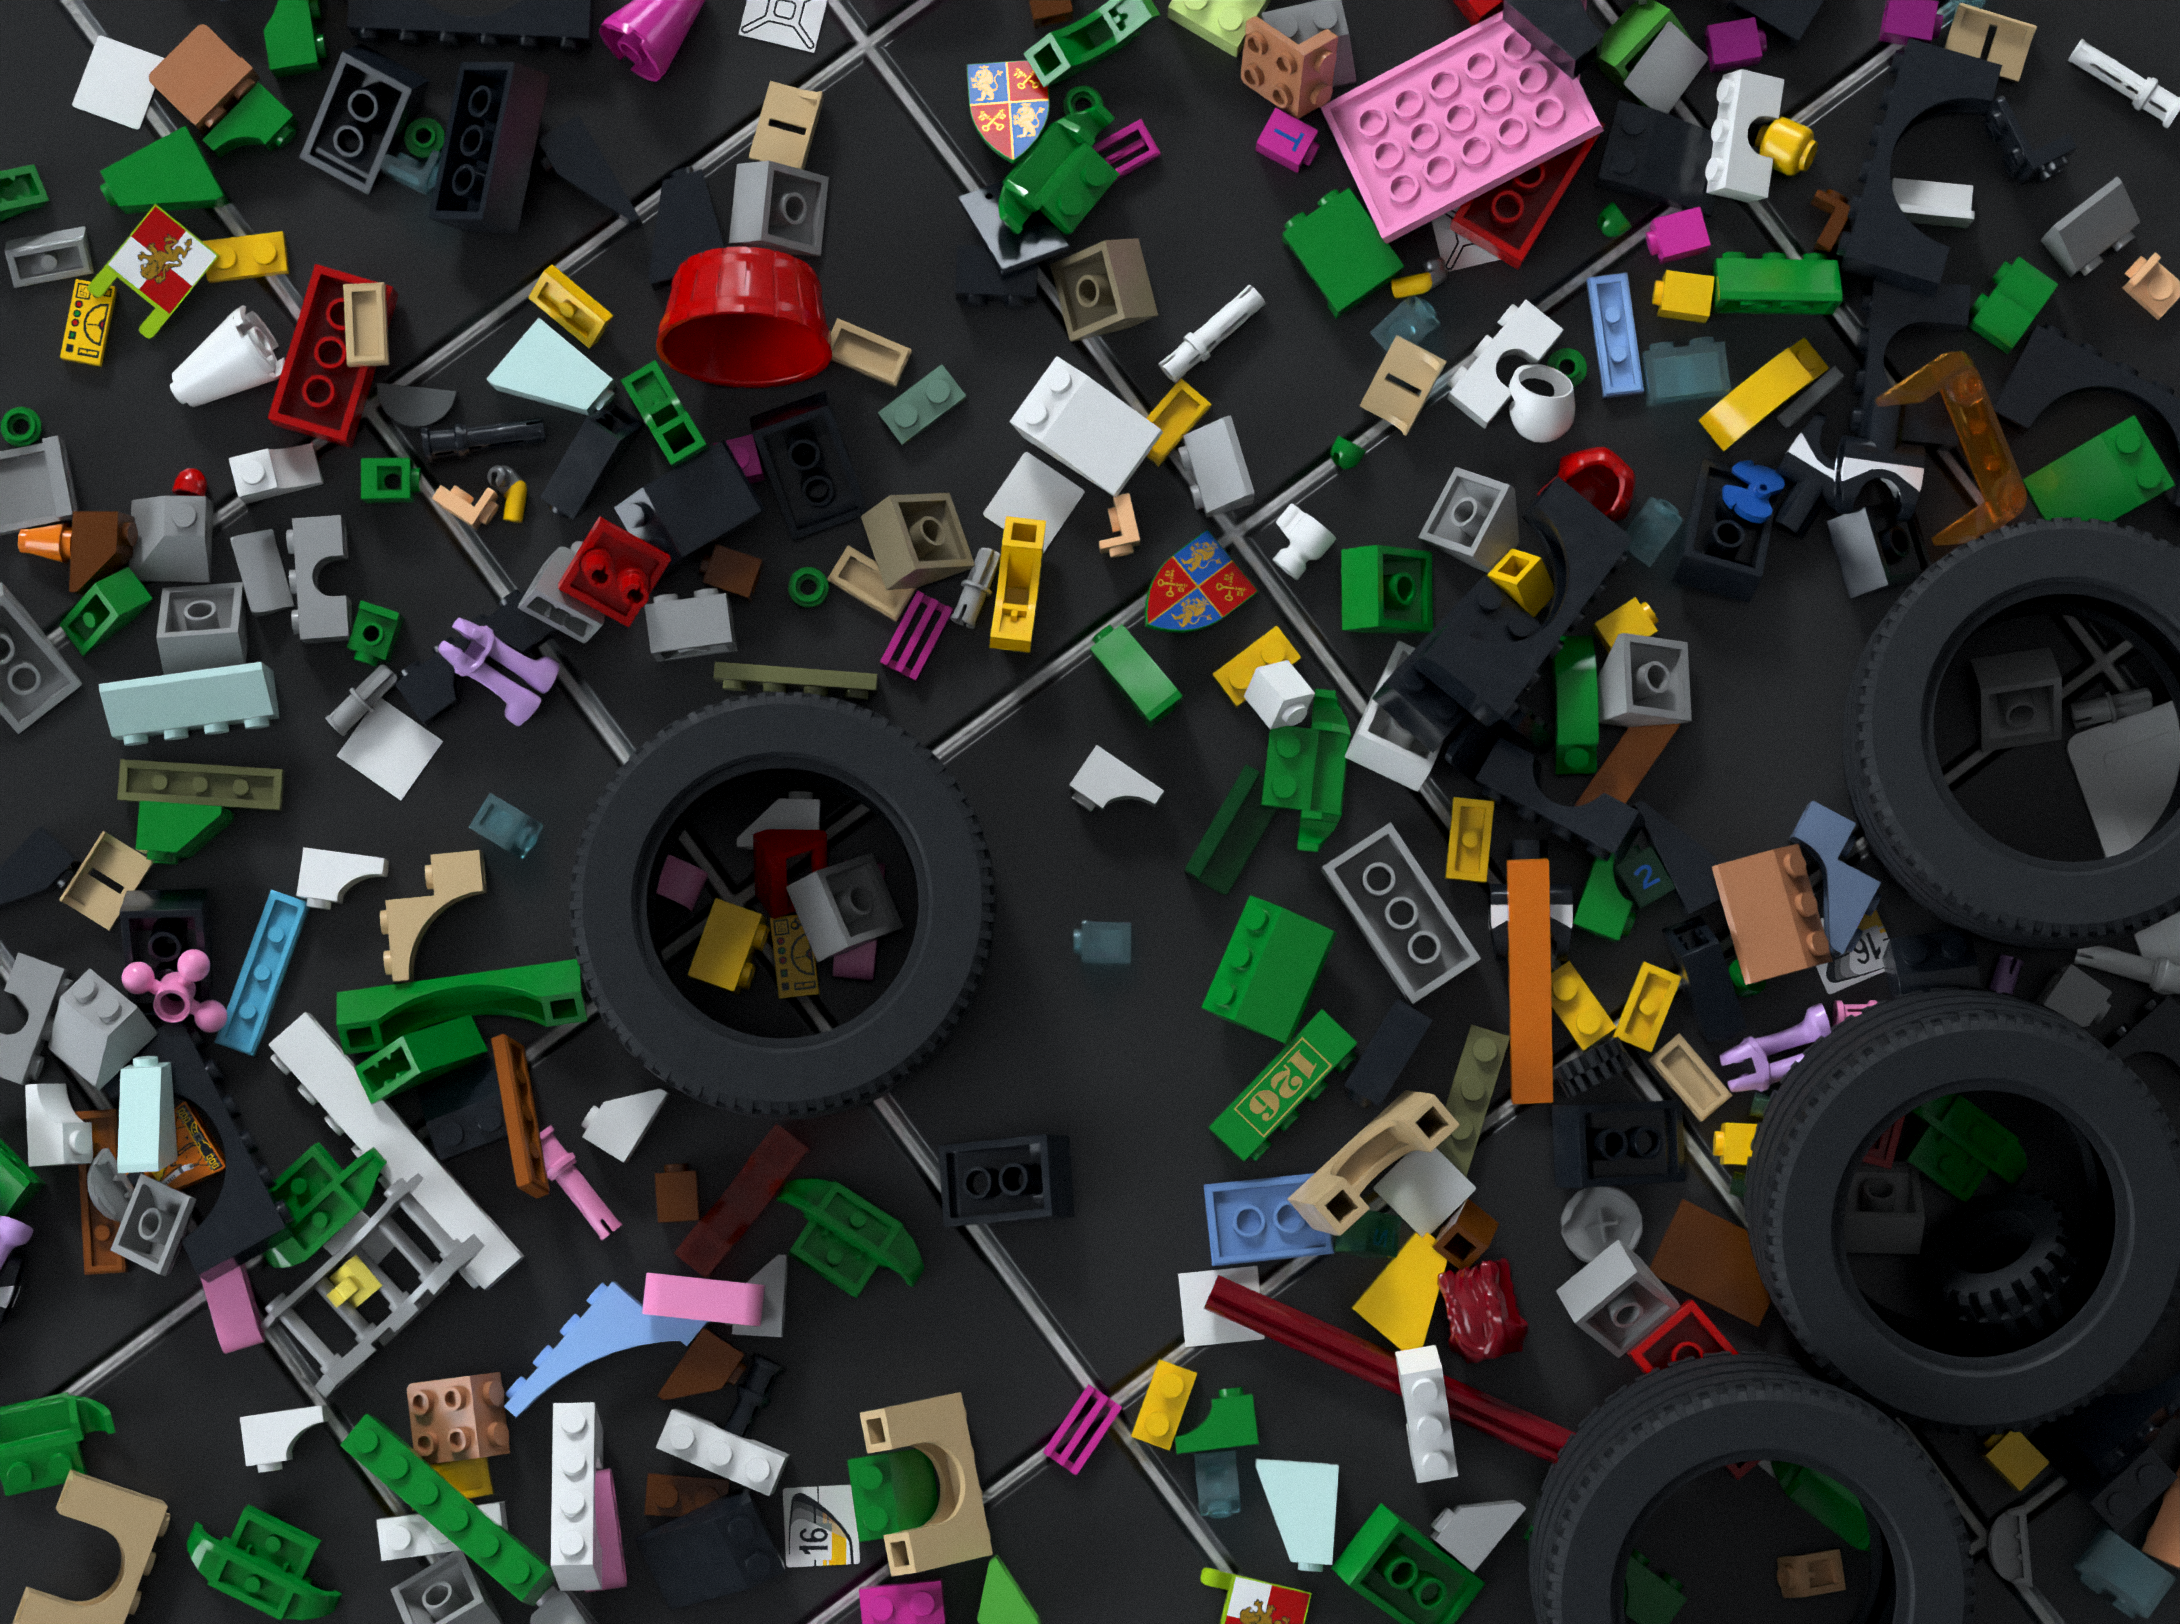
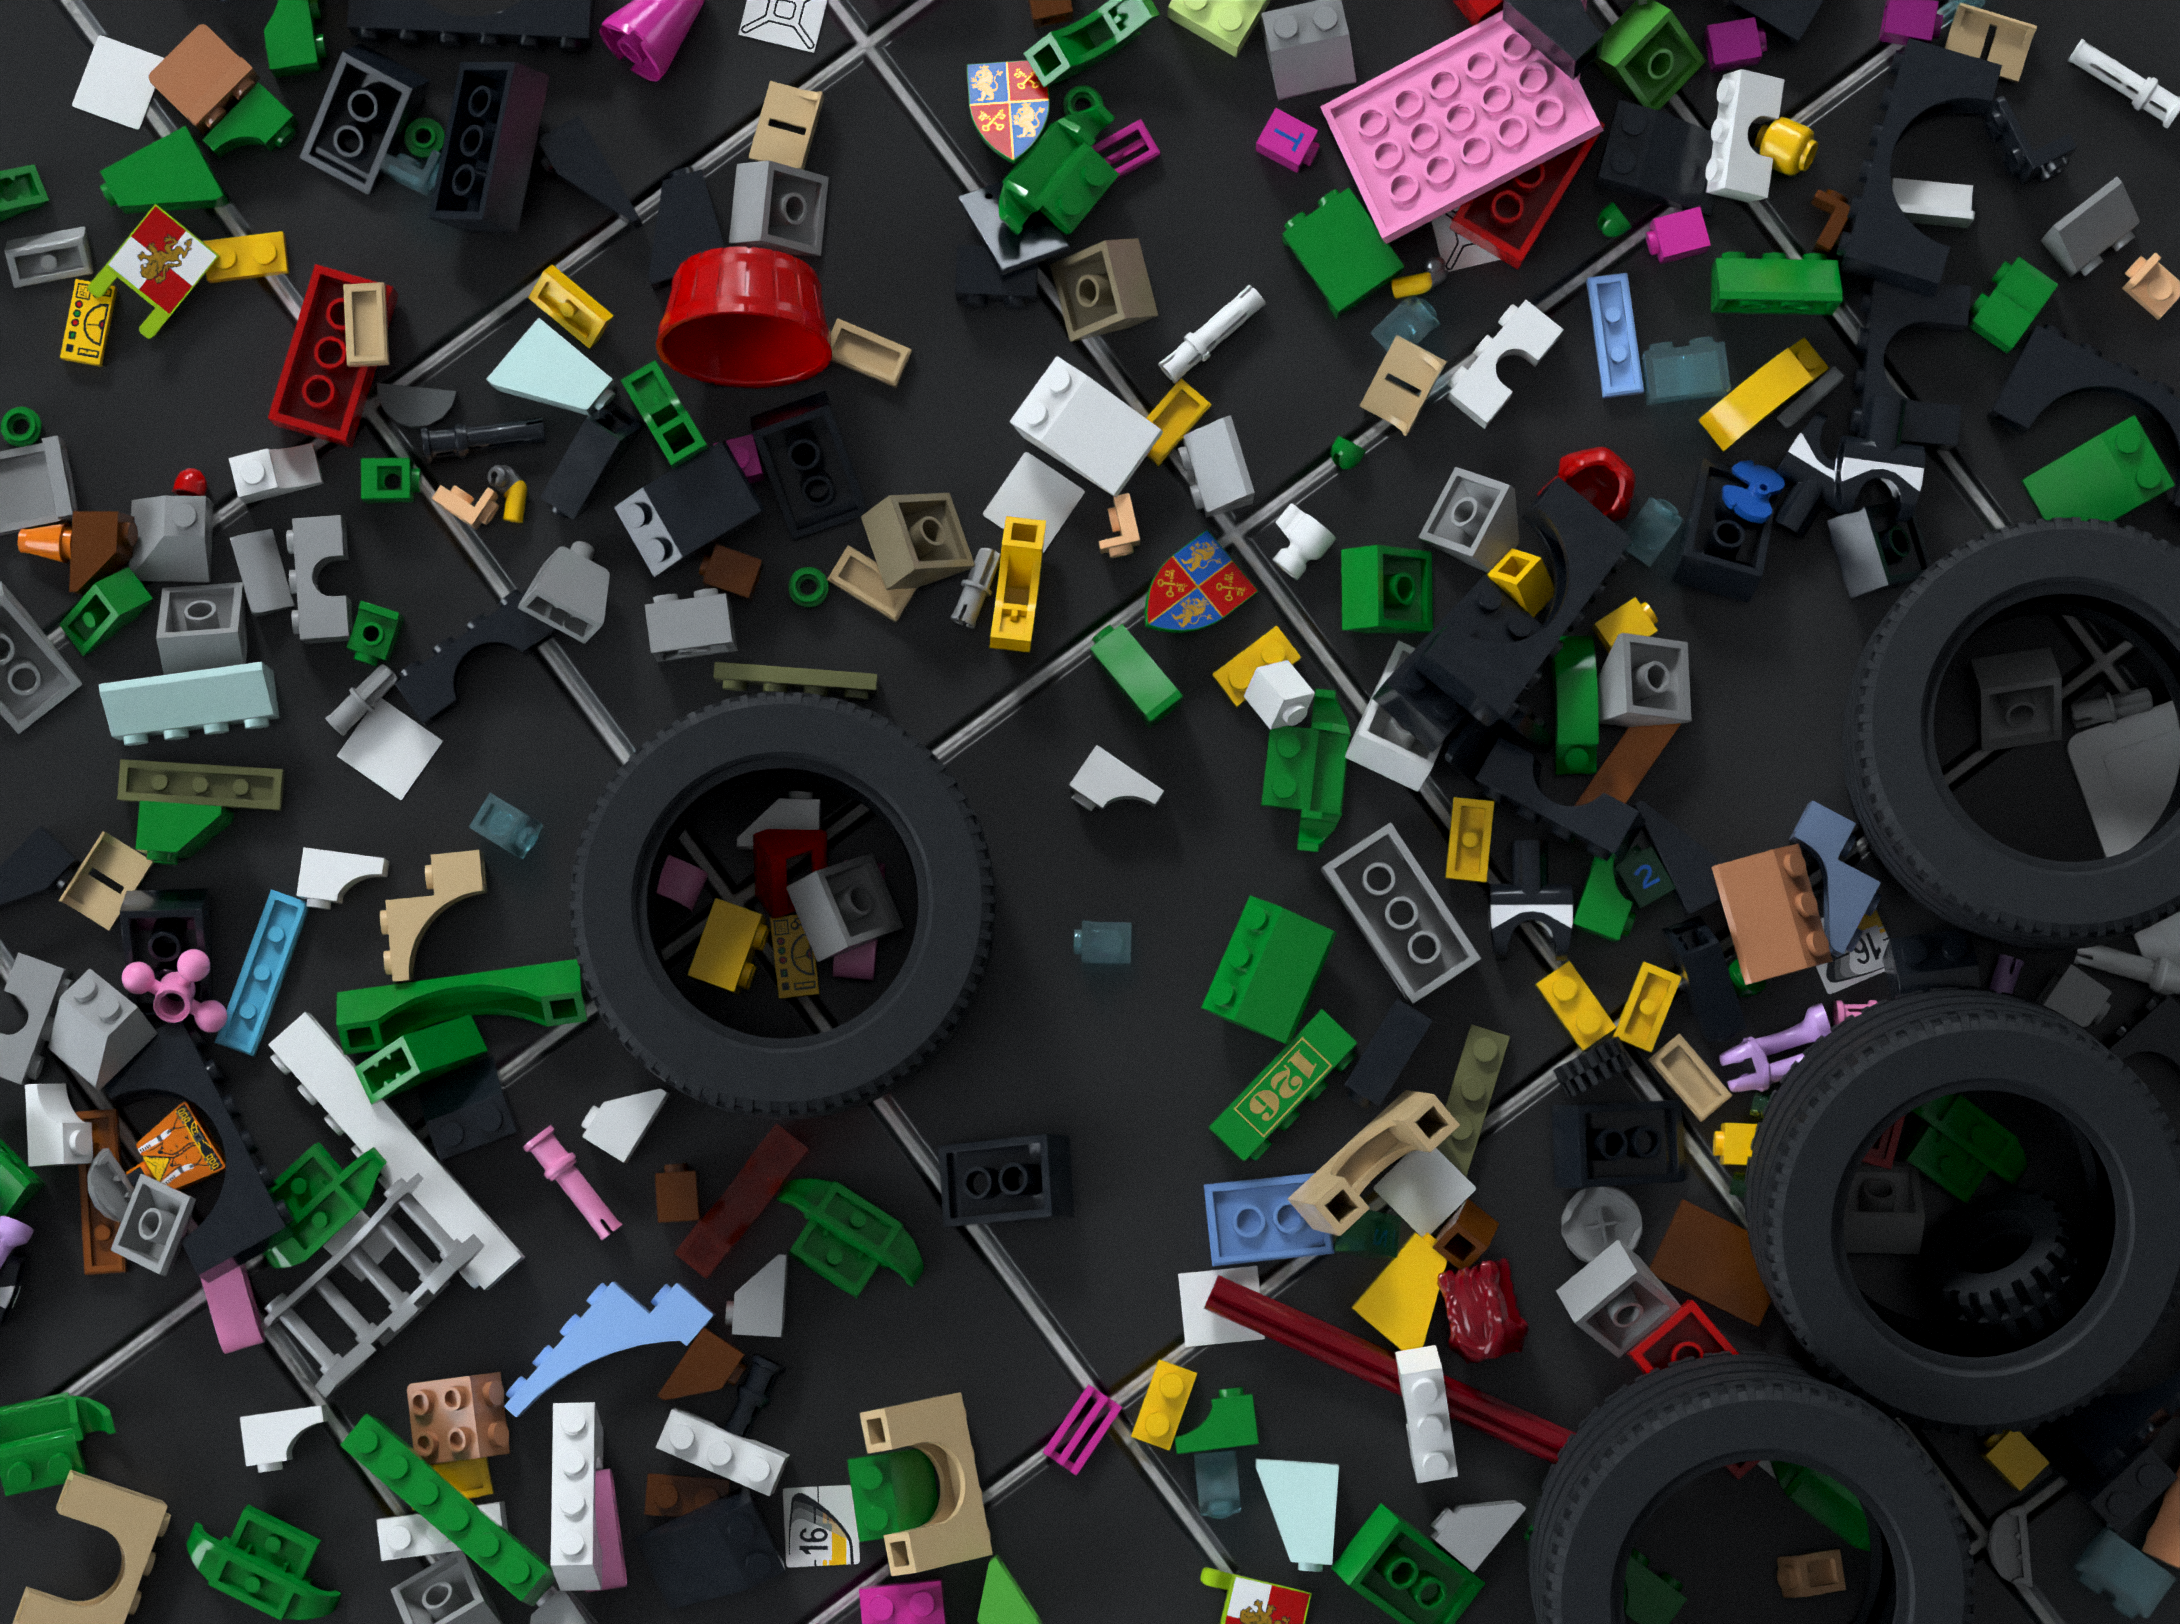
(146, 1117): light aqua slope -> none
(228, 361): white cone -> none
(353, 1283): light yellow tile -> none
(519, 701): lavender piece -> none
(520, 1116): dark orange tile -> none
(614, 572): red plate -> none
(703, 1299): bright pink beam -> none
(922, 405): sand green plate -> none
(932, 605): dark pink tile -> none
(1232, 834): dark green panel -> none
(1289, 73): nougat bracket -> none
(1529, 981): orange tile -> none
(1540, 416): white helmet -> none
(1575, 358): green plate -> none
(1666, 69): white sticker -> none
(1684, 296): yellow brick -> none
(1980, 437): clear orange windscreen -> none

